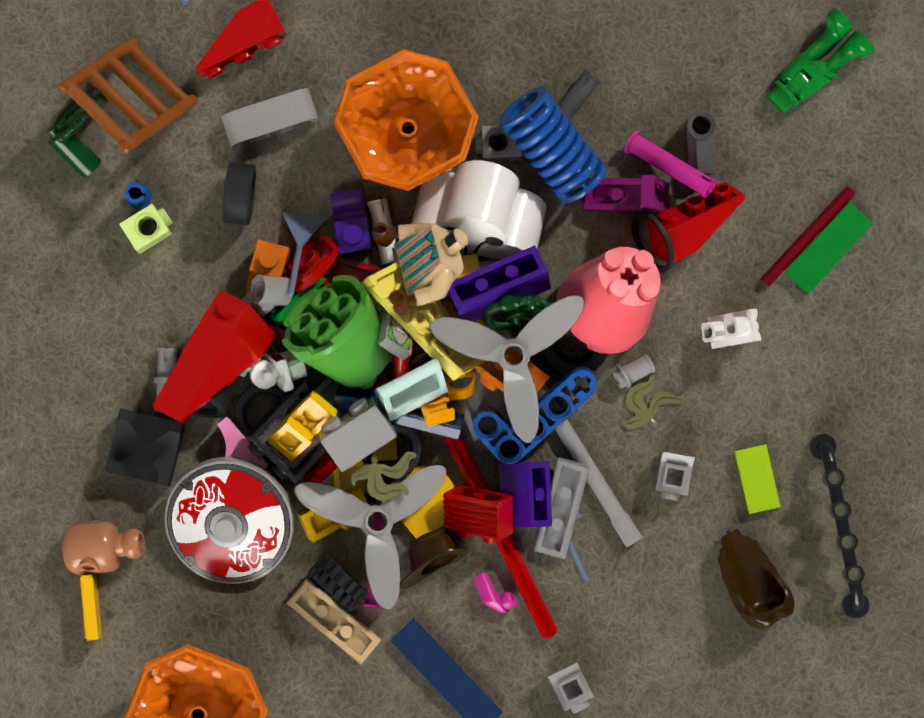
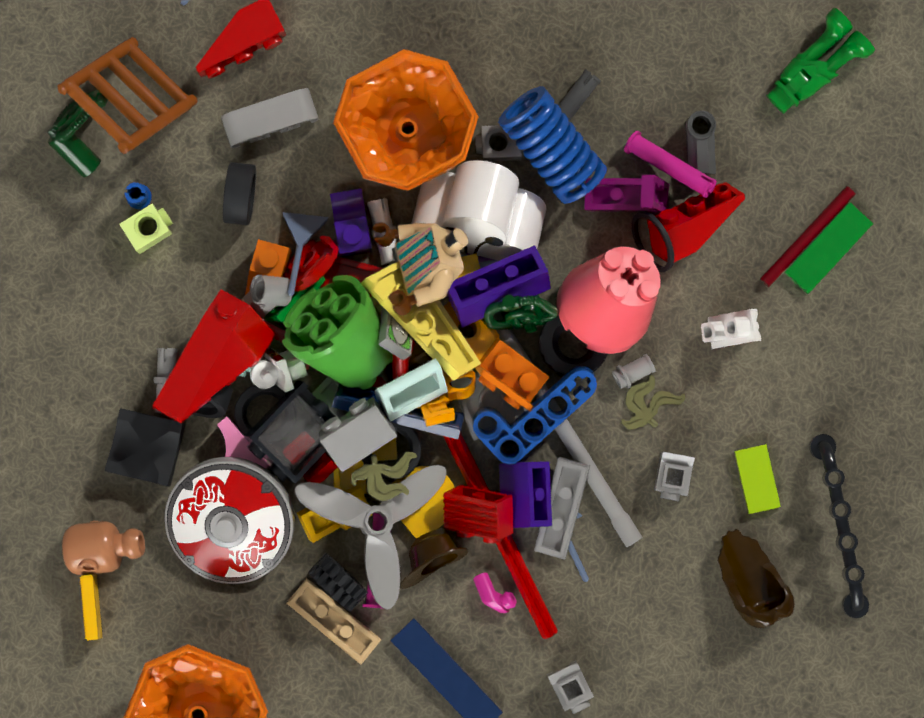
(301, 425): yellow slope -> none
(485, 344): light grey piece -> none

